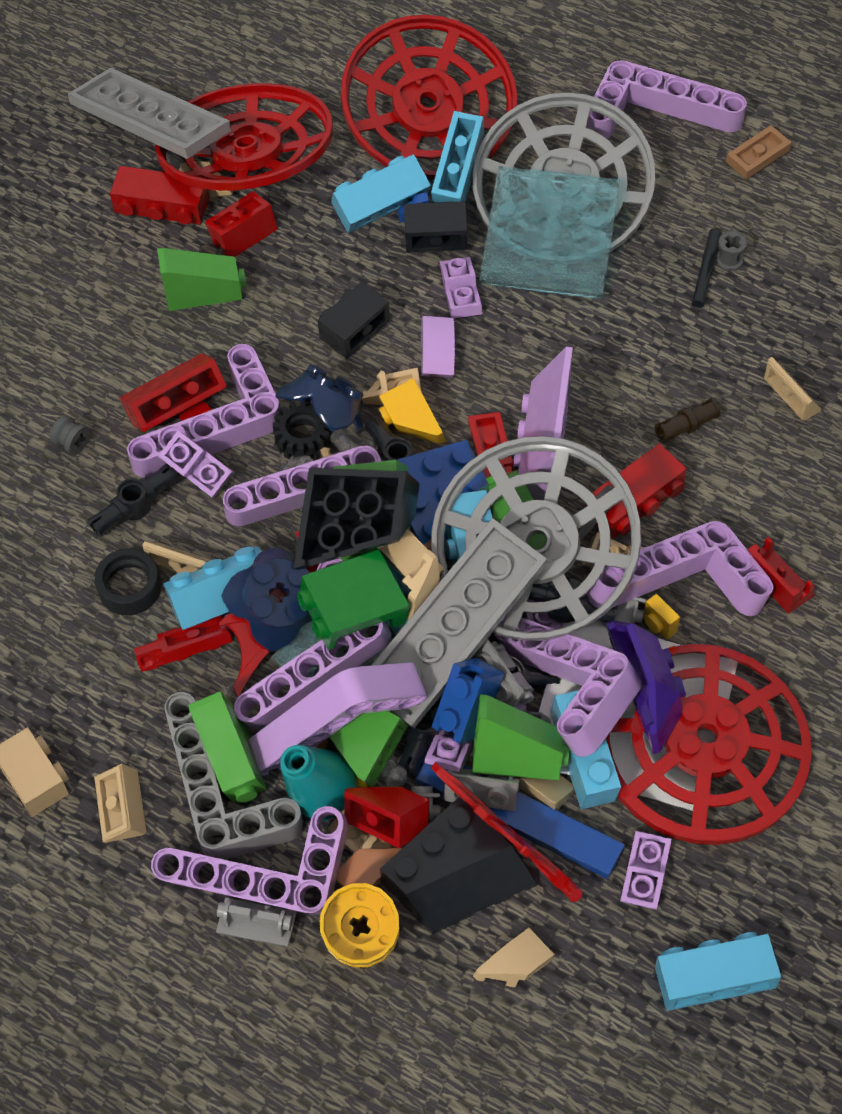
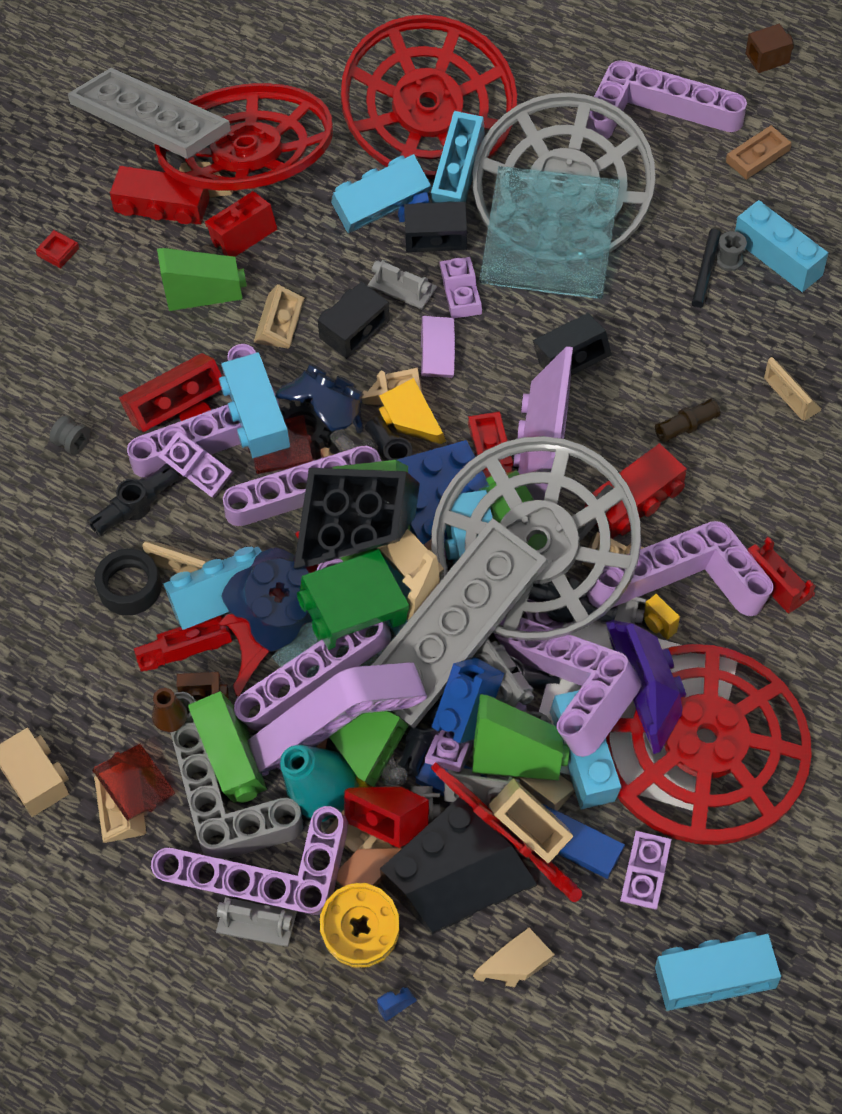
(57, 249): none -> red tile
(133, 781): none -> clear red piece
(168, 711): none -> reddish brown cone
(201, 684): none -> reddish brown bracket
(254, 405): none -> medium azure brick
(279, 318): none -> tan slope
(295, 455): none -> clear red piece
(392, 1004): none -> blue tile
(401, 284): none -> light grey hinge
(530, 820): none -> tan piece
(583, 334): none -> black brick
(769, 48): none -> reddish brown brick
(781, 246): none -> medium azure brick

